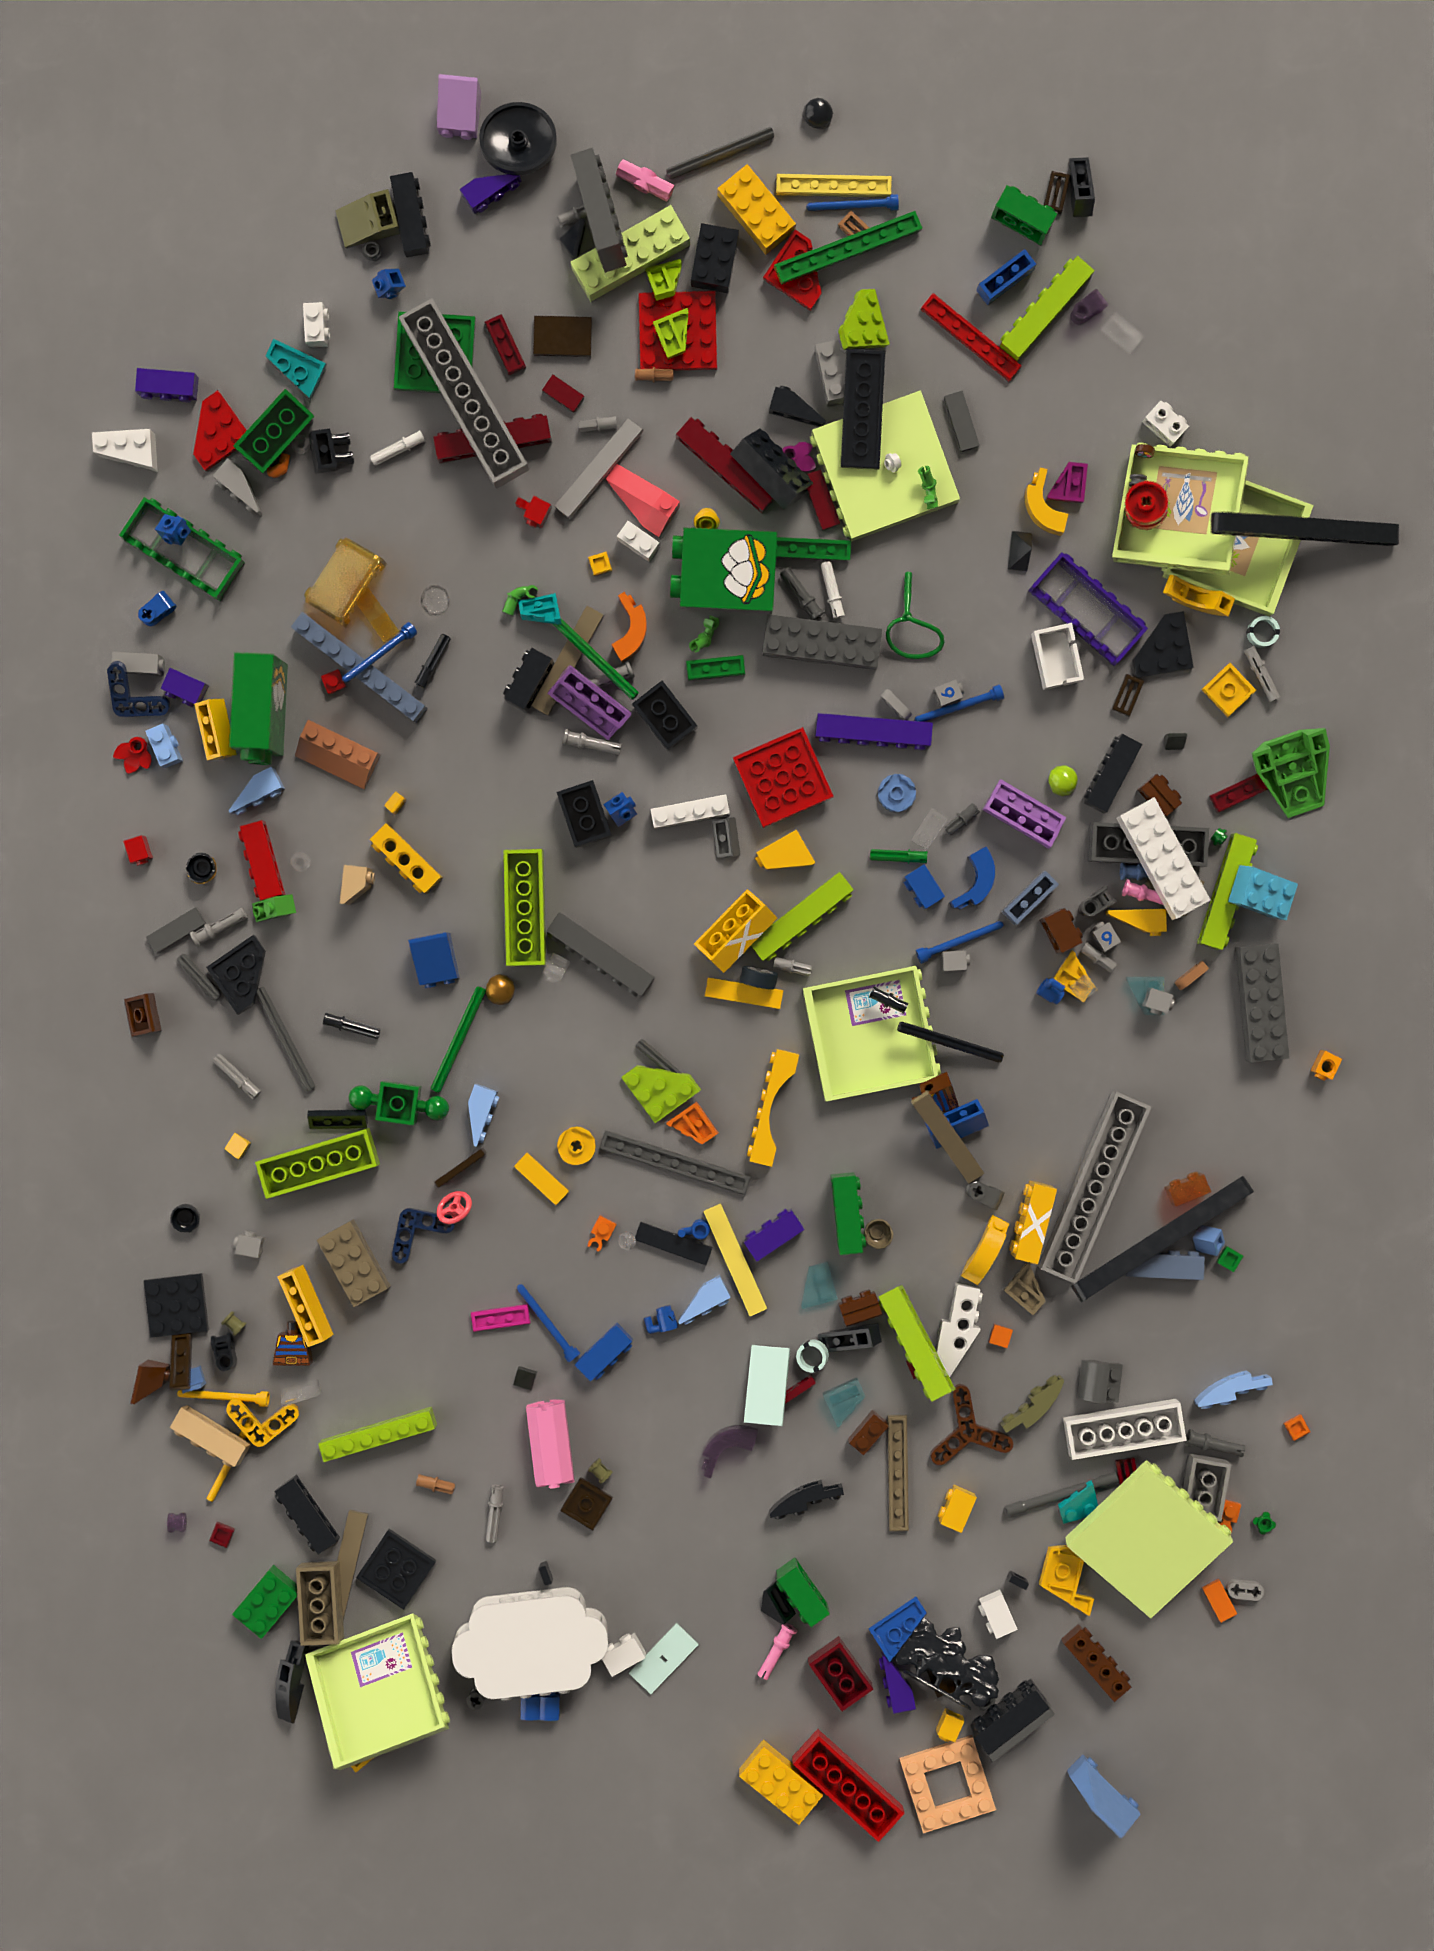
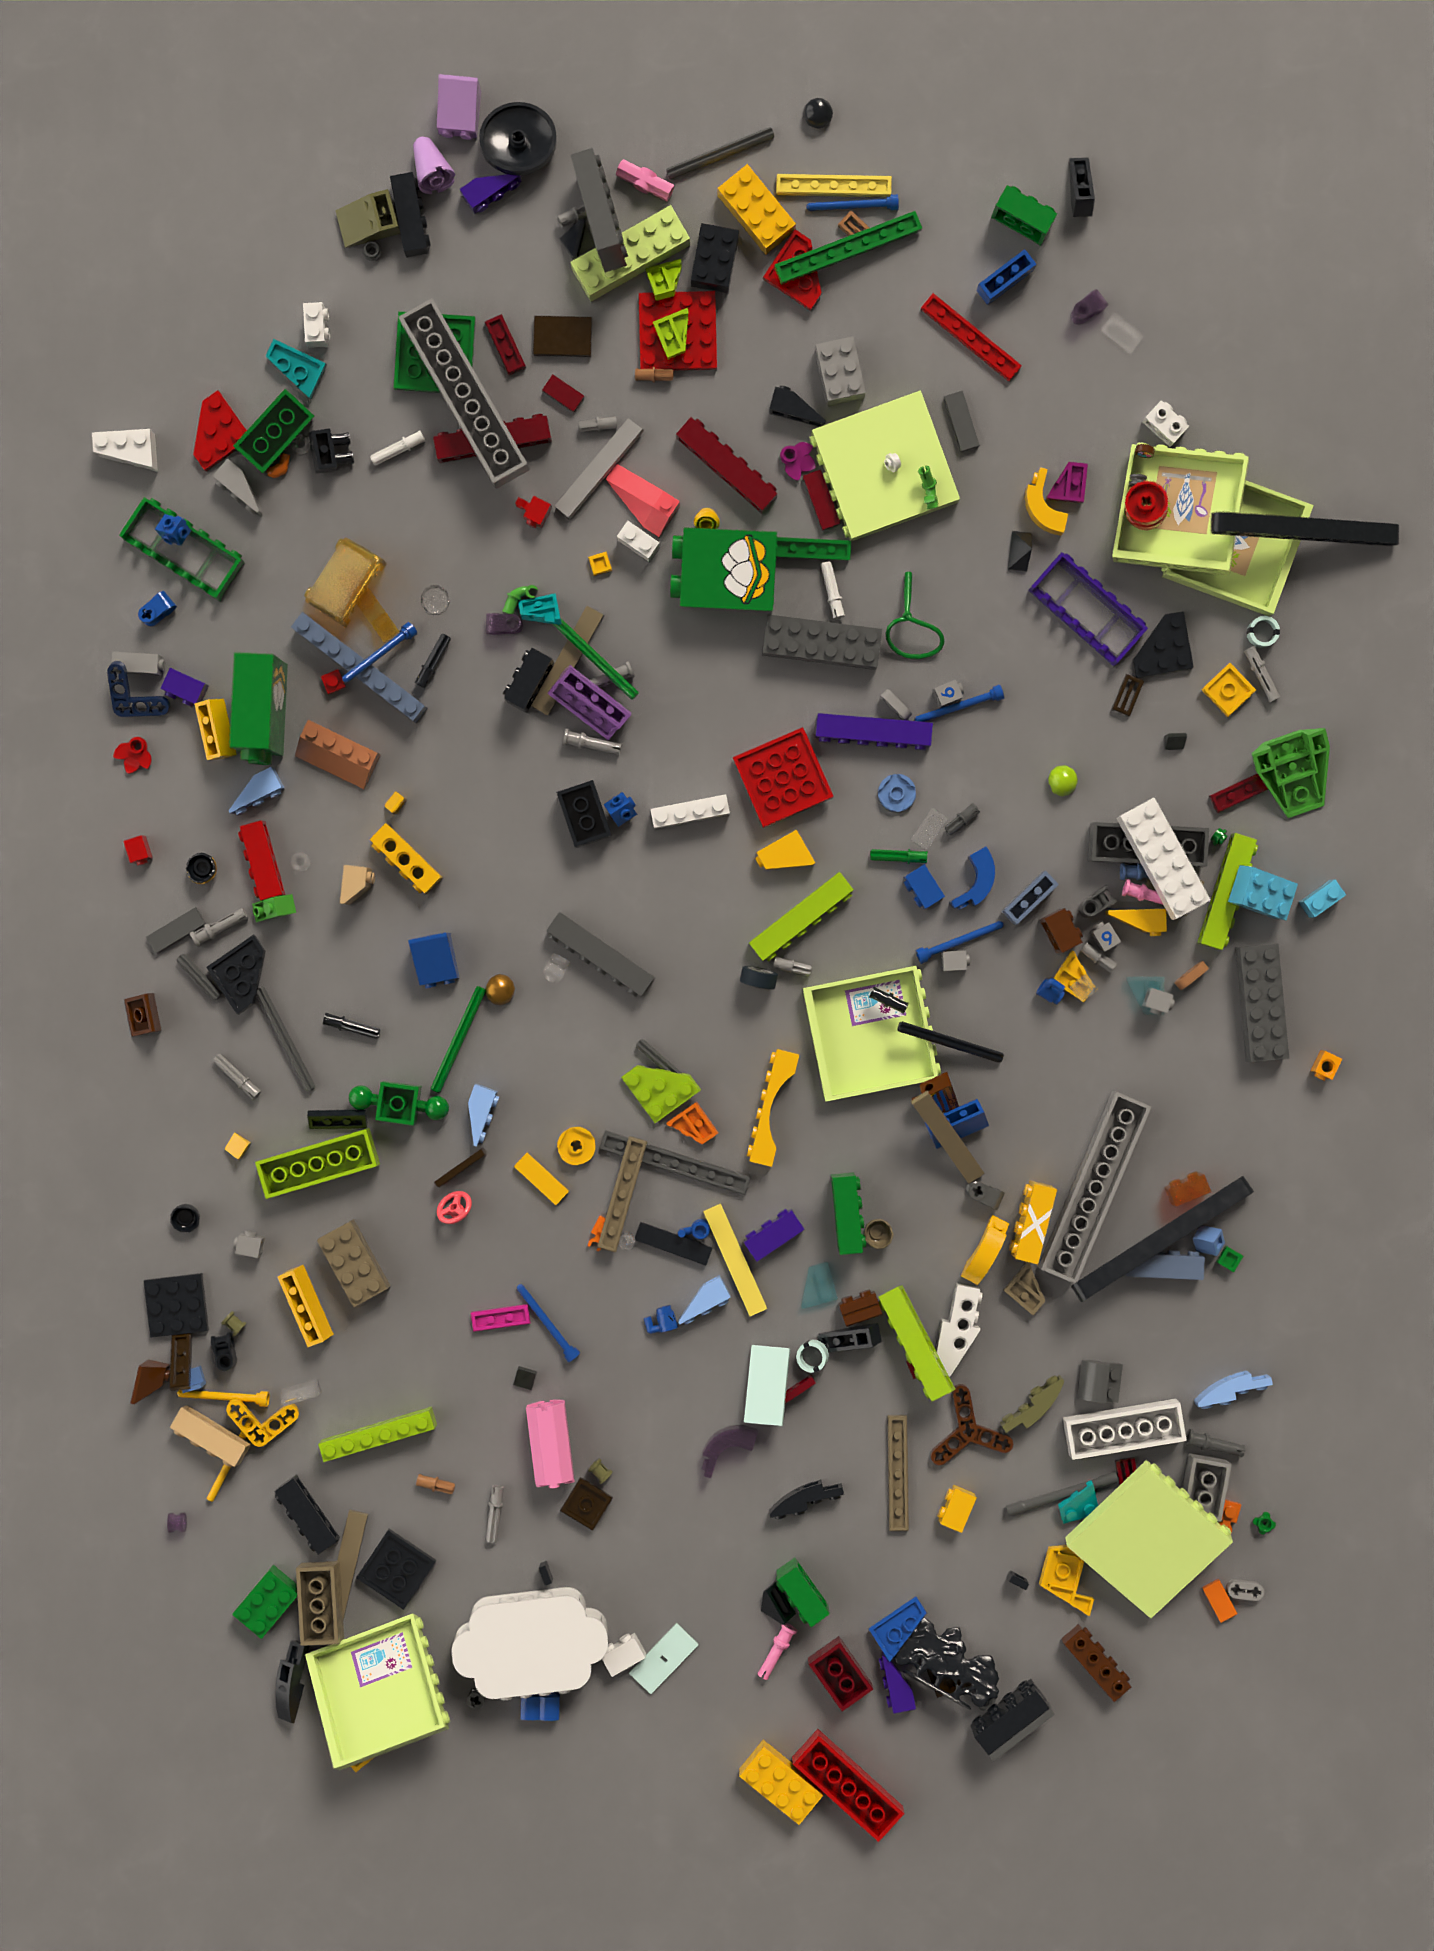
(164, 745): light blue brick -> none
(166, 384): dark purple brick -> none
(222, 1534): dark red tile -> none
(292, 1348): torso -> none
(388, 283): blue brick -> none
(416, 1223): dark blue beam -> none
(431, 167): none -> lavender cone
(499, 624): none -> clear purple piece
(524, 907): lime brick -> none
(604, 1352): blue brick -> none
(622, 1194): none -> dark tan tile
(634, 639): orange arch -> none
(664, 715): black brick -> none
(705, 637): bright green piece -> none
(715, 667): green tile -> none
(726, 837): dark grey slope -> none
(735, 930): yellow brick -> none
(743, 993): yellow tile -> none
(772, 468): black brick -> none
(806, 601): dark grey pin -> none
(843, 1399): clear light blue wing -> none
(862, 409): black tile -> none
(864, 323): lime plate -> none
(868, 1432): reddish brown brick -> none
(936, 1817): light nougat plate -> none
(949, 1725): yellow brick -> none
(998, 1614): white brick -> none
(1000, 1336): orange tile -> none
(1024, 814): medium lavender brick -> none
(1047, 308): lime brick -> none
(1057, 660): white piece -> none
(1060, 175): dark brown tile -> none
(1102, 1797): medium blue wedge -> none
(1114, 770): black brick -> none
(1158, 787): reddish brown brick -> none
(1197, 598): yellow arch -> none
(1296, 1427): orange tile -> none
(1322, 898): none -> medium azure brick

